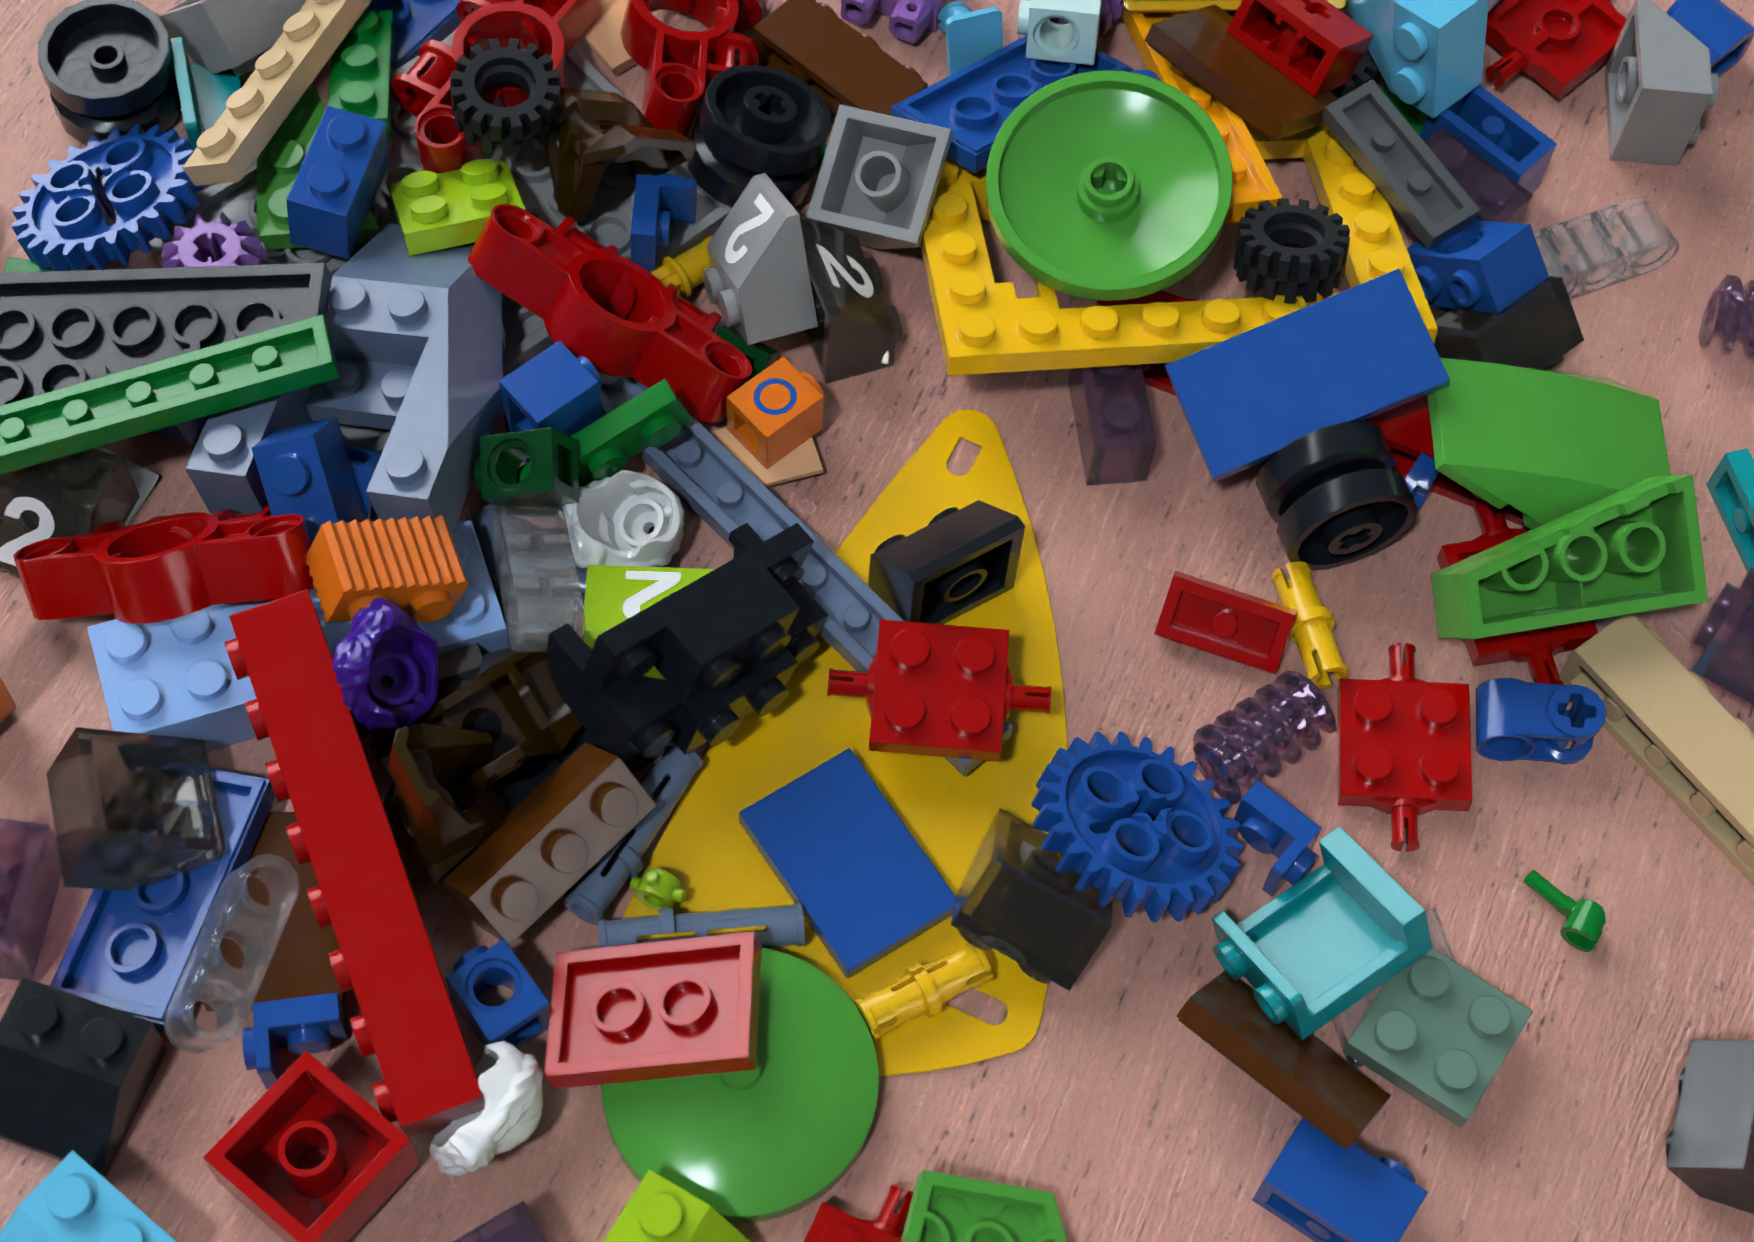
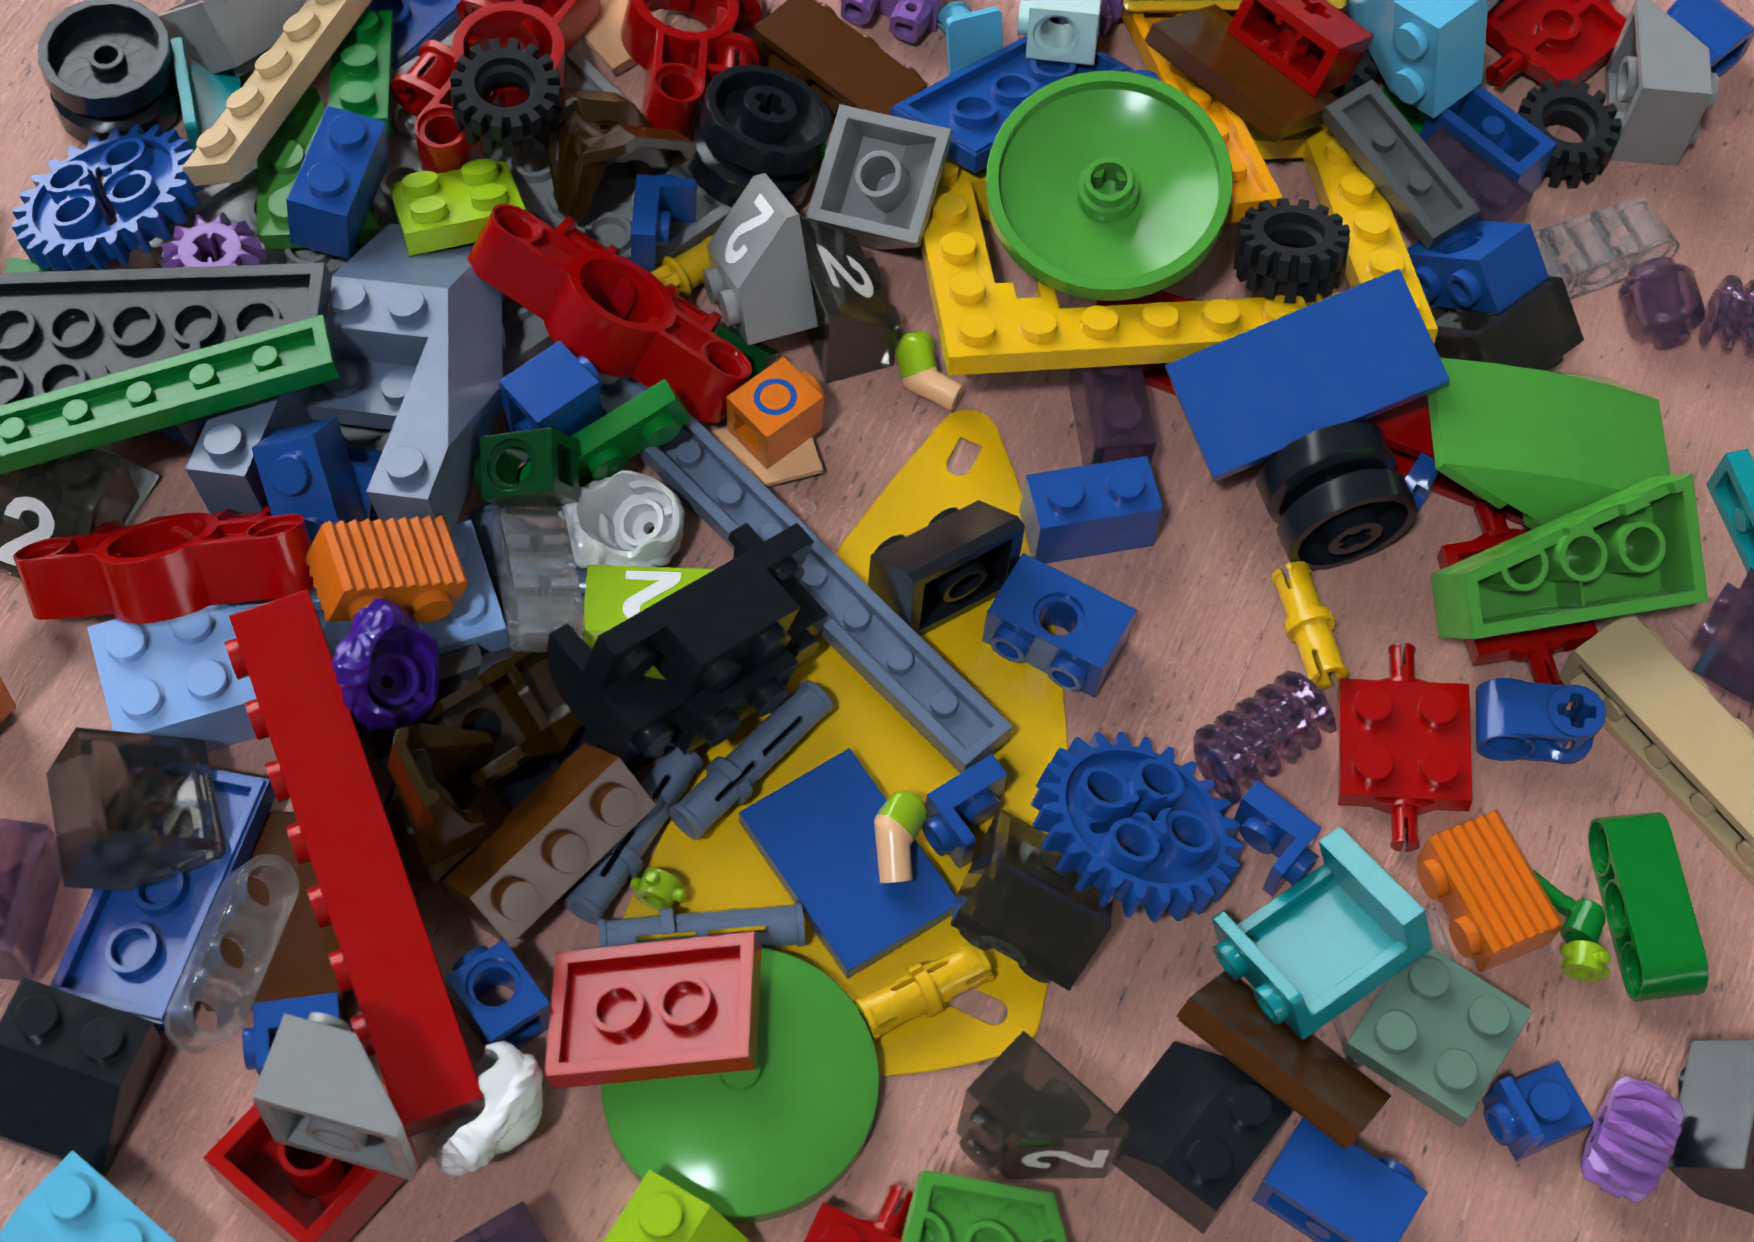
(328, 1099): none -> light grey slope
(731, 778): none -> sand blue pin
(895, 831): none -> light nougat arm
(920, 373): none -> arm
(939, 690): red plate -> none
(965, 798): none -> blue bracket
(1038, 1119): none -> clear smoke slope
(1045, 596): none -> blue brick
(1090, 510): none -> blue brick
(1197, 1131): none -> black slope
(1225, 622): red plate -> none
(1487, 891): none -> orange brick
(1535, 1111): none -> blue bracket
(1583, 115): none -> black tyre
(1584, 961): none -> lime piece
(1632, 1139): none -> medium lavender gear
(1647, 906): none -> green beam
(1661, 302): none -> clear purple head

